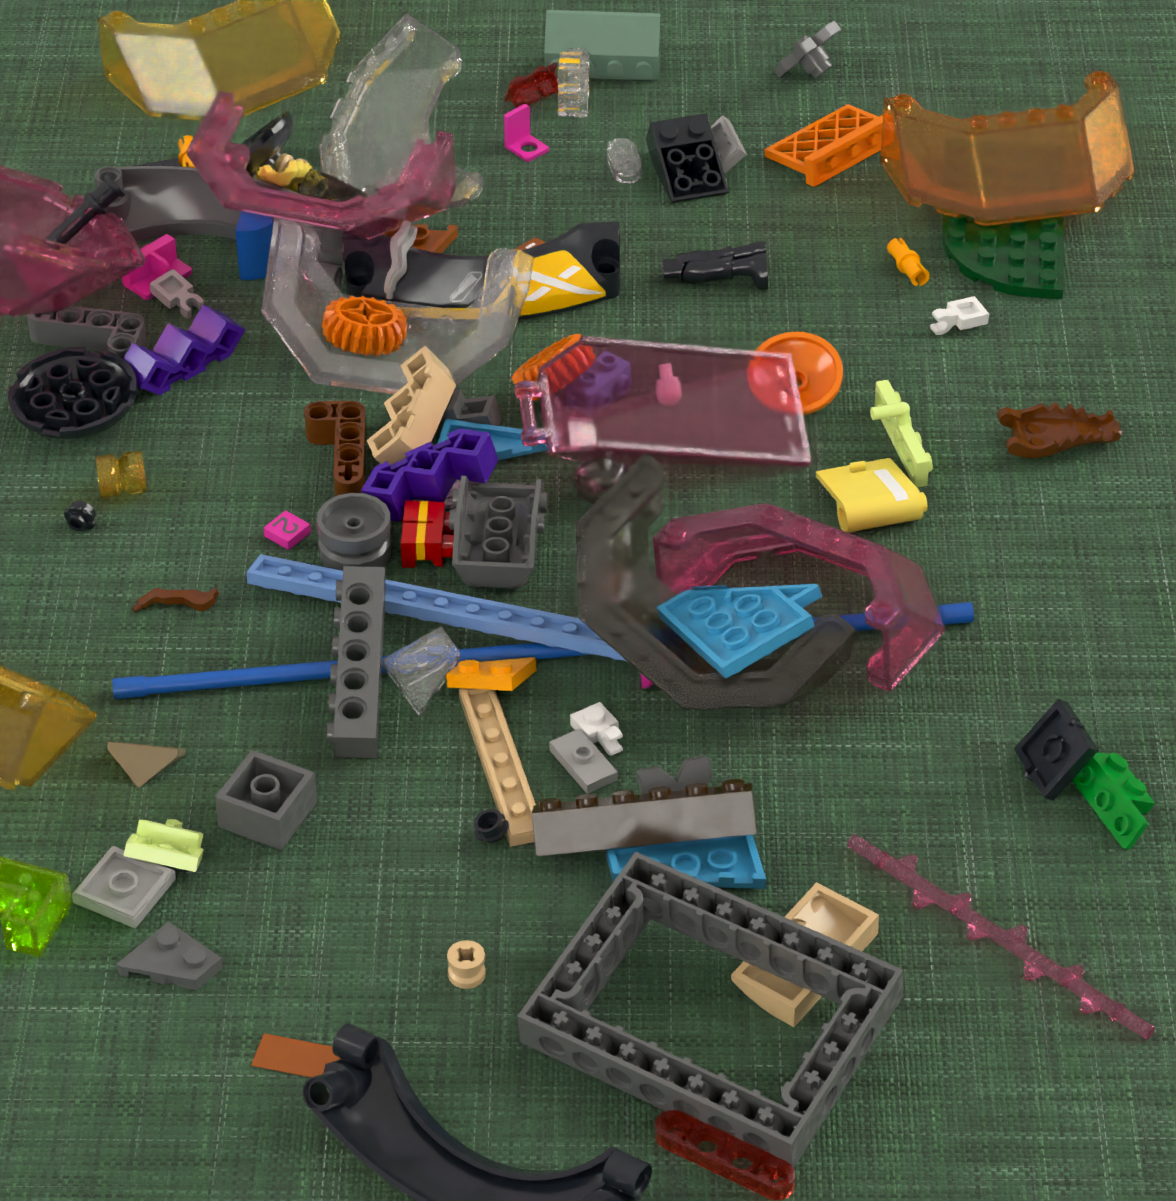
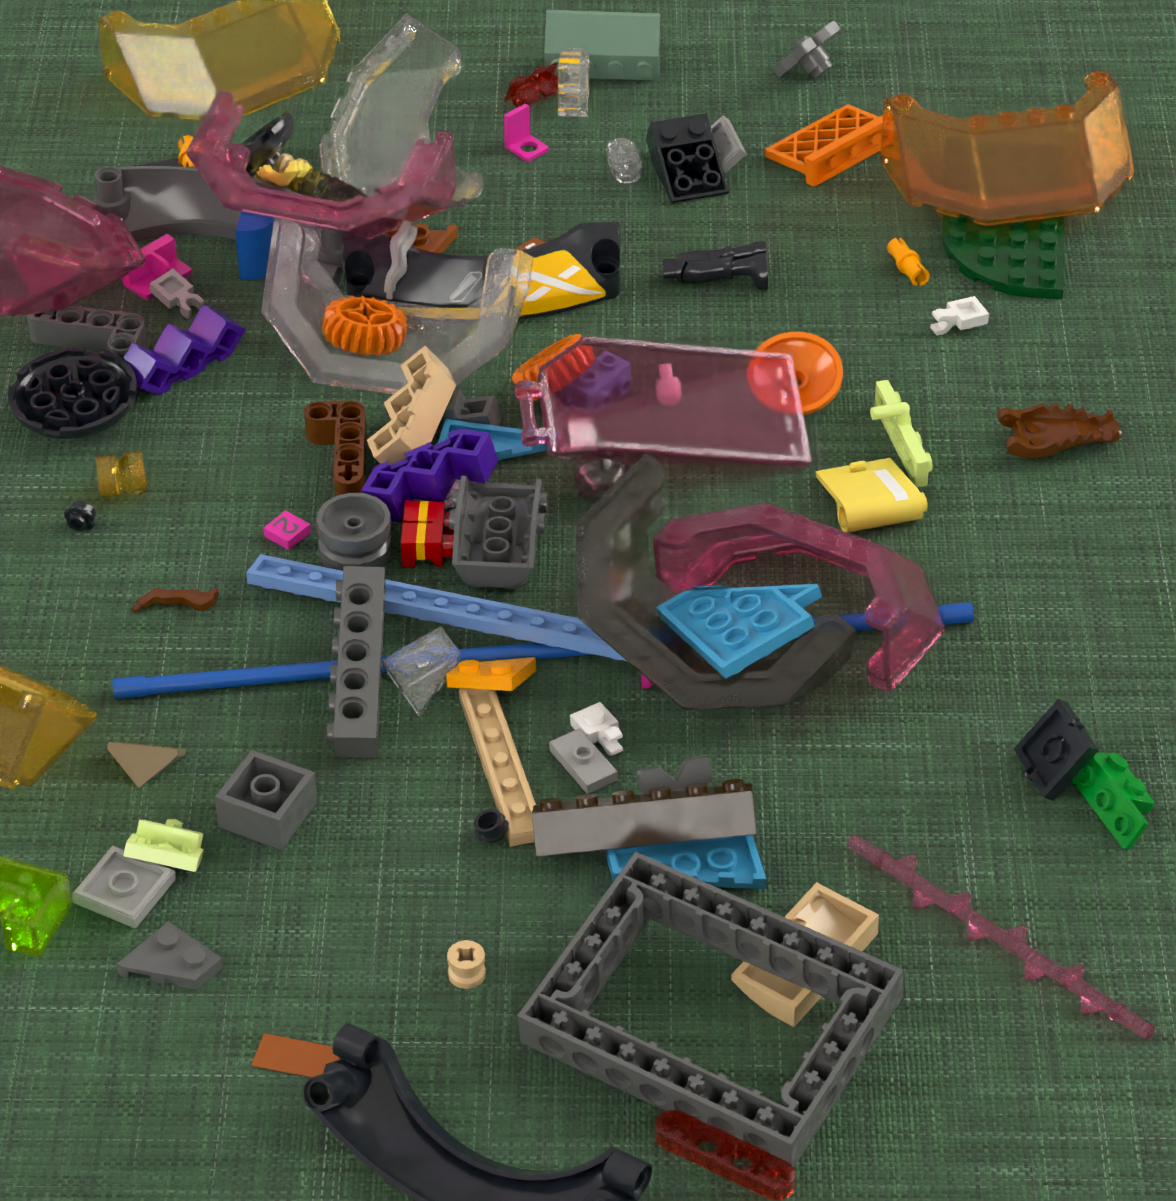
(91, 200): black pin -> none

